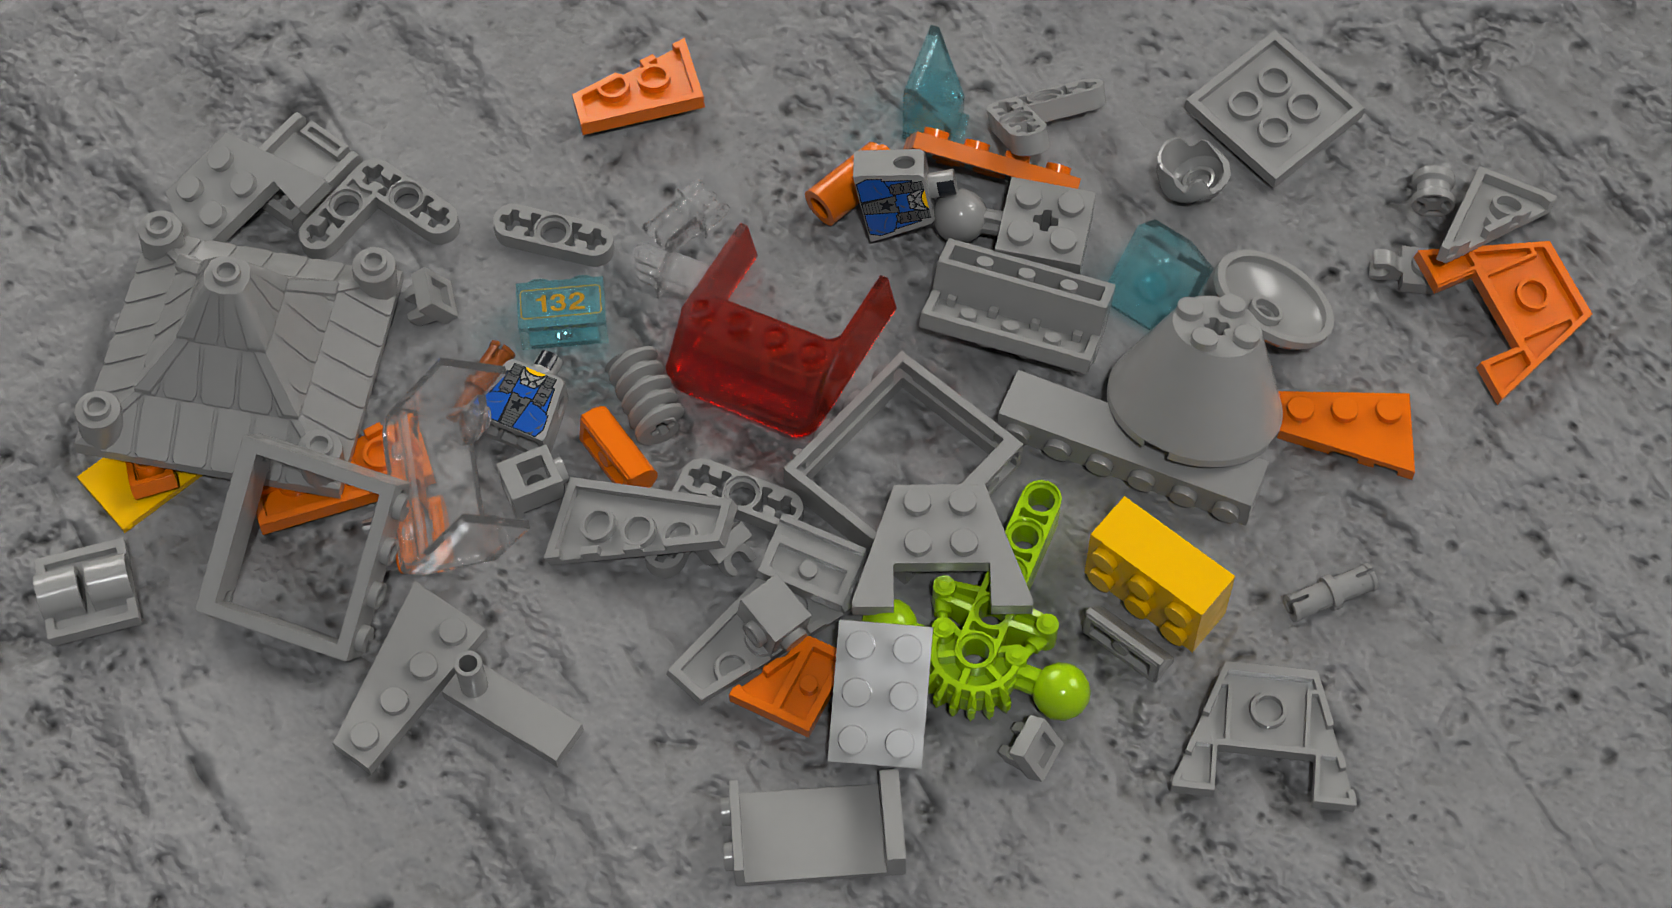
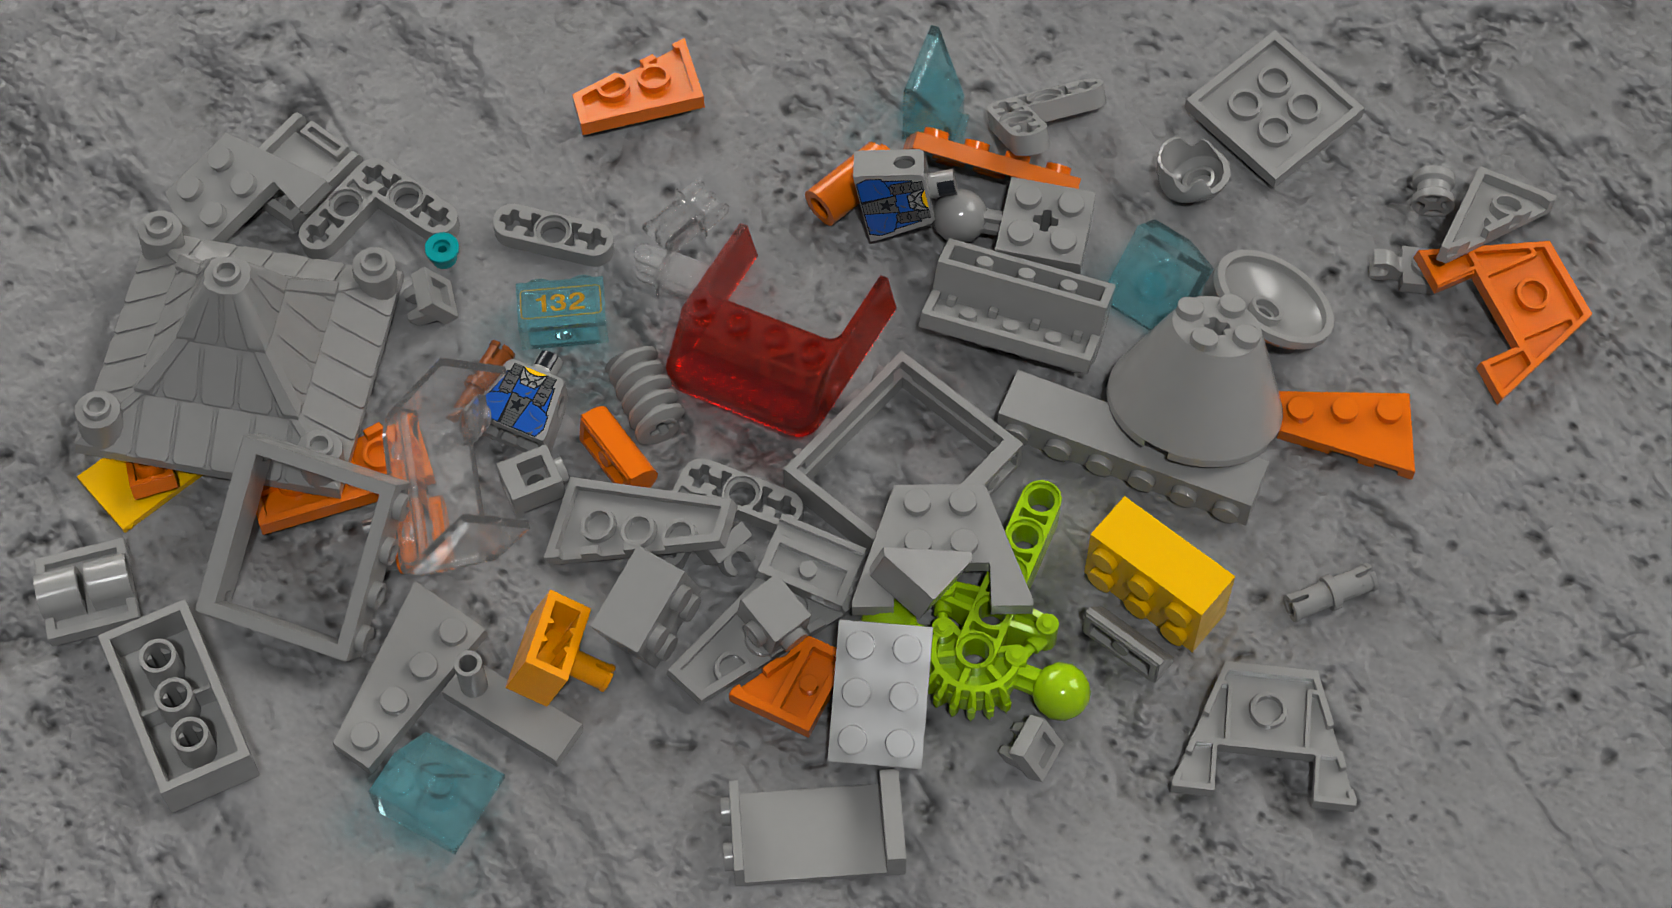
(166, 731): none -> light grey brick
(435, 790): none -> clear light blue slope
(442, 250): none -> teal piece
(552, 652): none -> light orange brick
(647, 607): none -> light grey brick
(918, 575): none -> light grey slope

